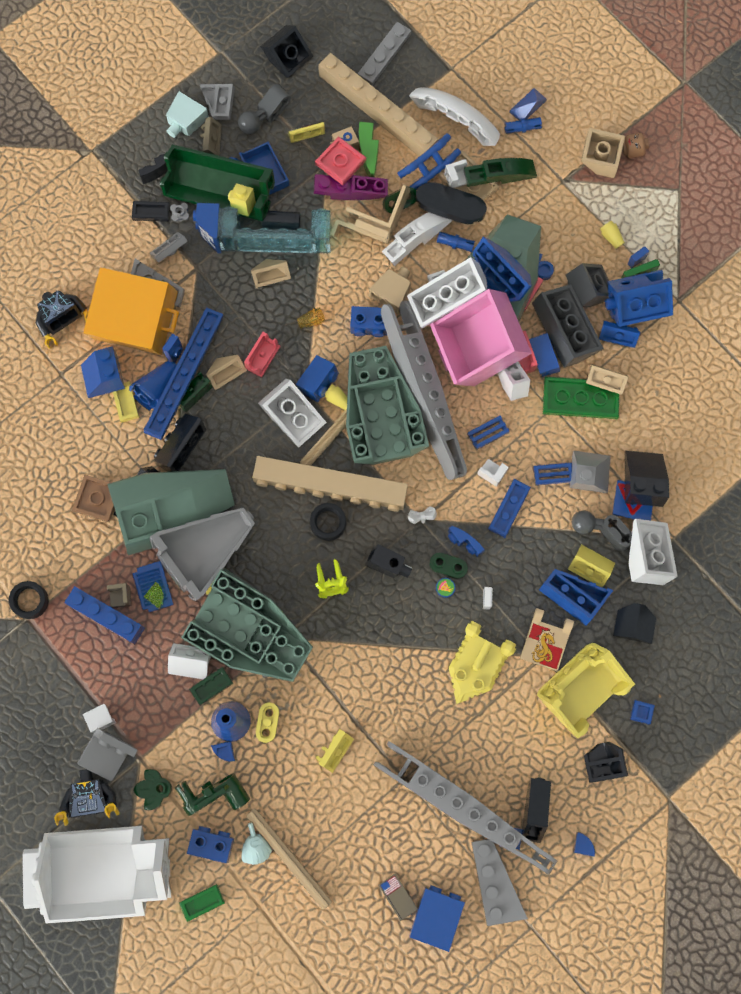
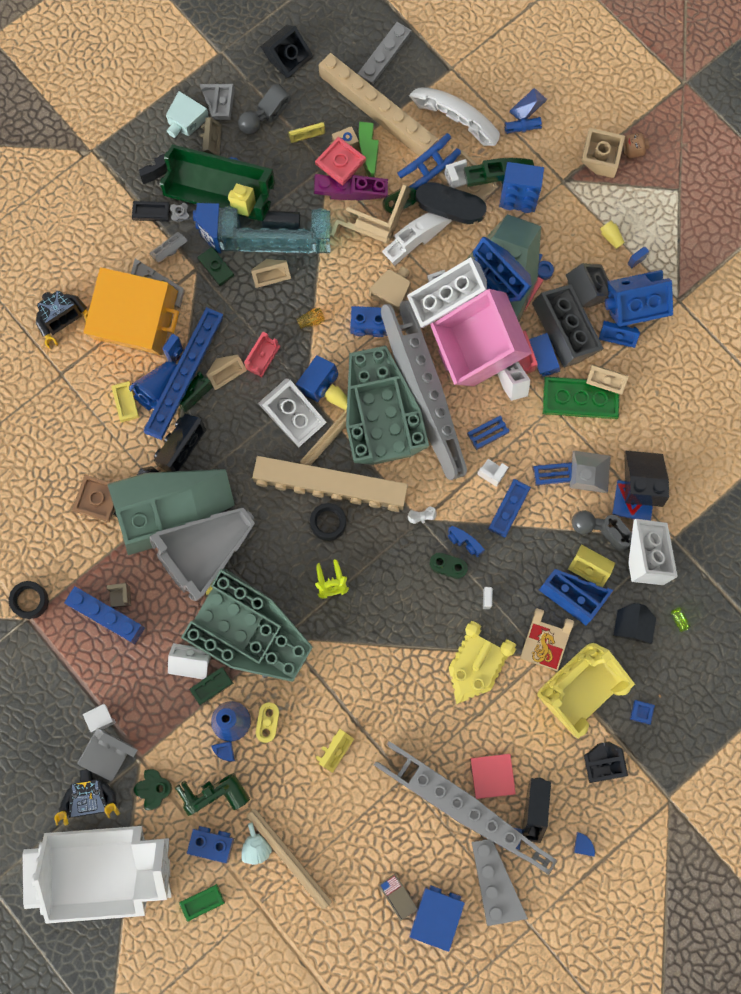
(102, 372): blue slope -> none
(144, 580): blue window -> none
(155, 595): clear neon green tile -> none
(215, 266): none -> dark green plate
(265, 157): blue container -> none
(380, 558): black torso -> none
(445, 587): tile -> none
(455, 241): blue pin -> none
(492, 776): none -> coral tile
(521, 187): none -> blue brick
(641, 269): green tile -> none
(680, 619): none -> clear neon green piece

